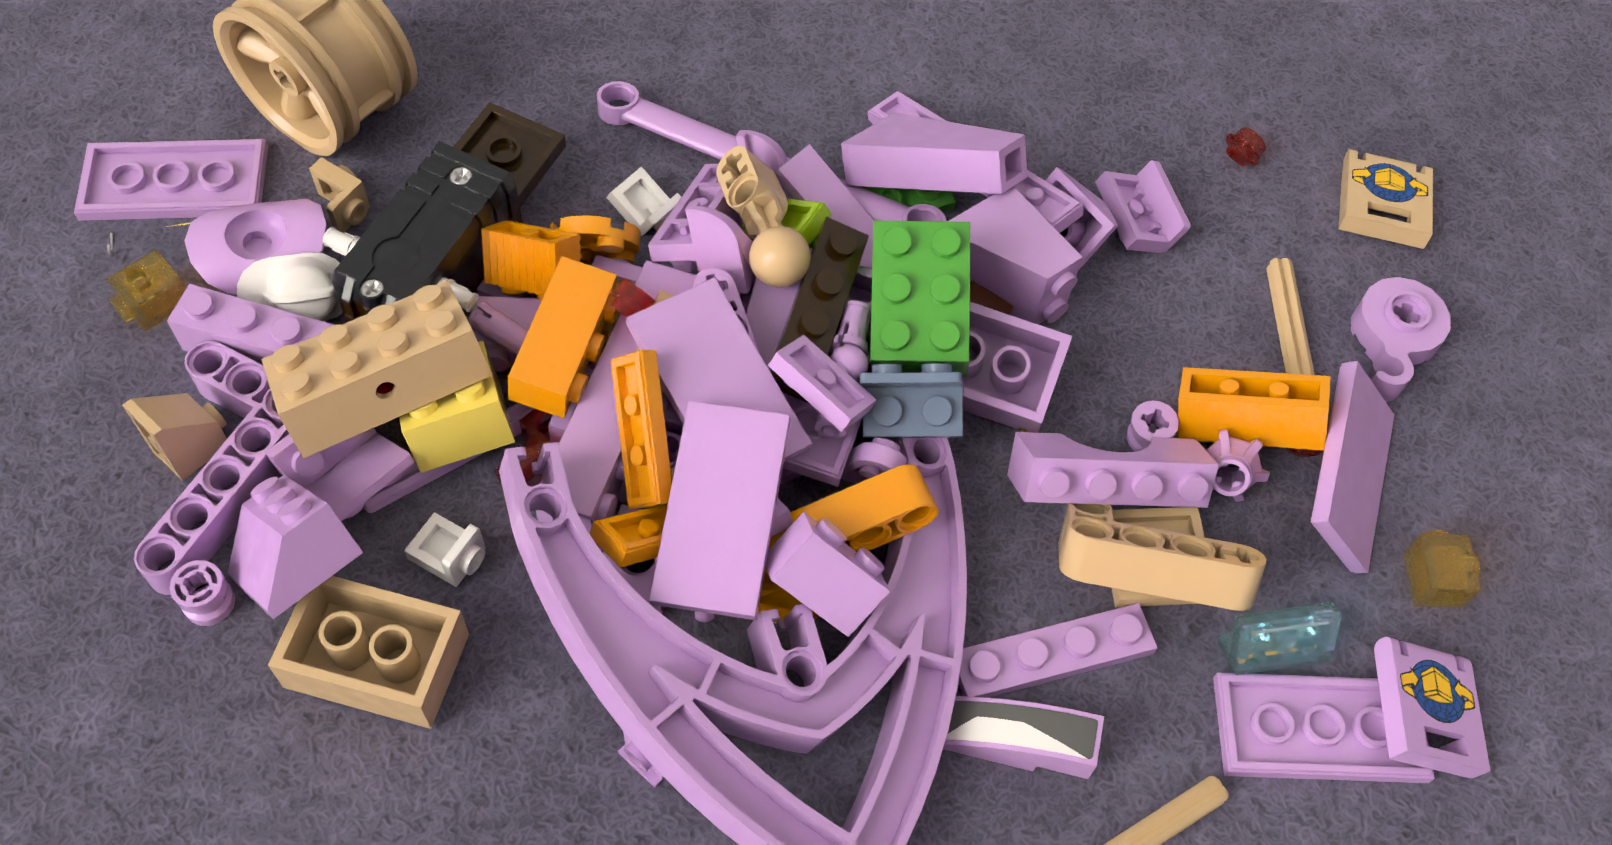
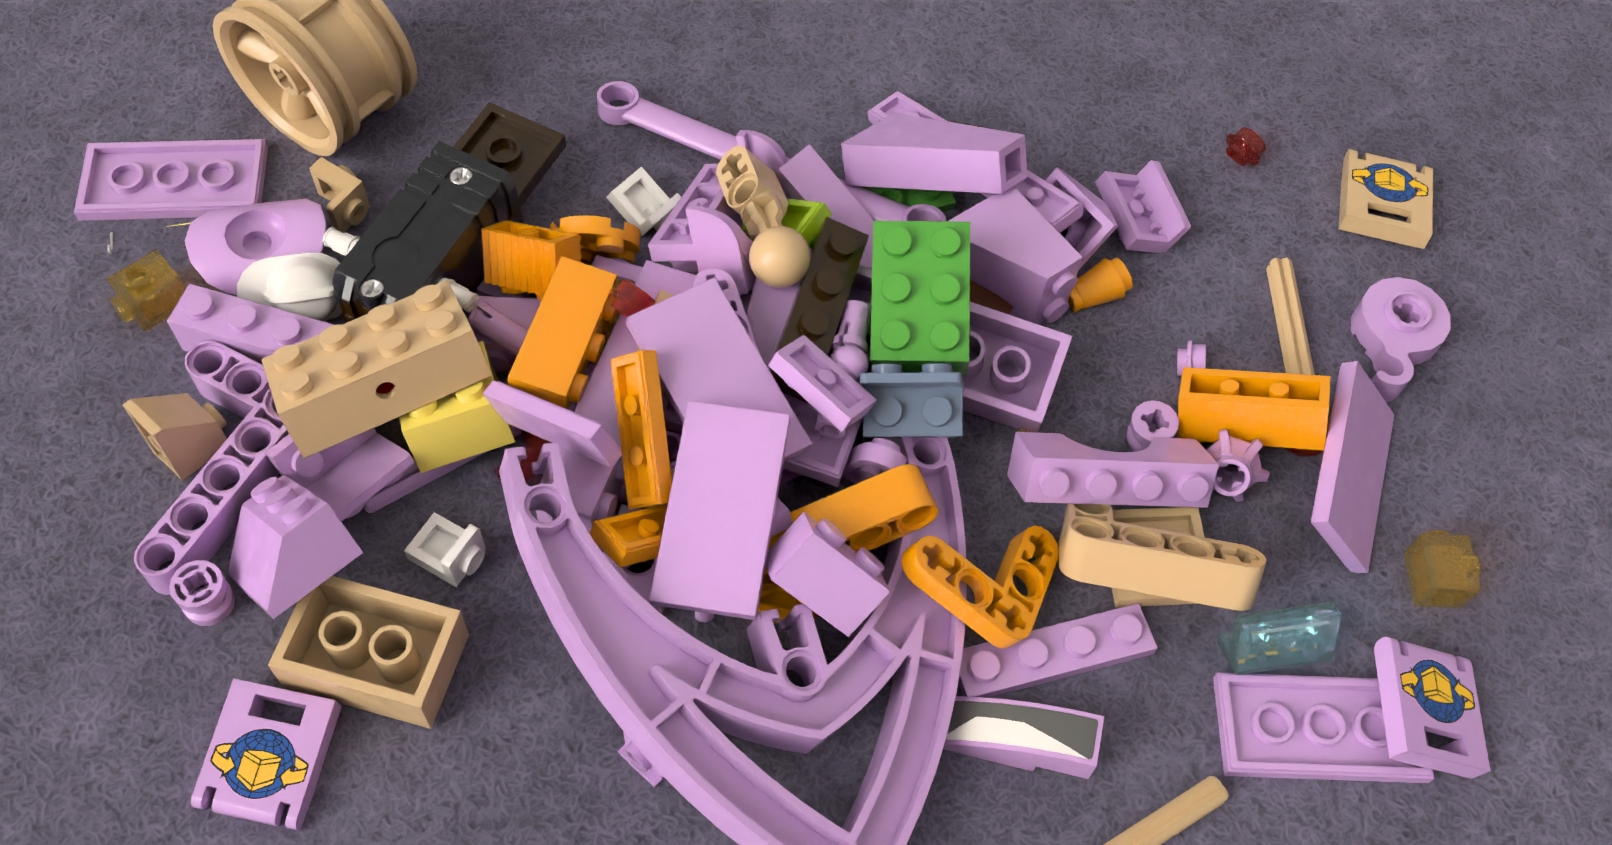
(264, 761): none -> lavender container
(553, 423): none -> lavender tile
(999, 609): none -> light orange beam
(1100, 285): none -> light orange cone
(1191, 357): none -> lavender plate

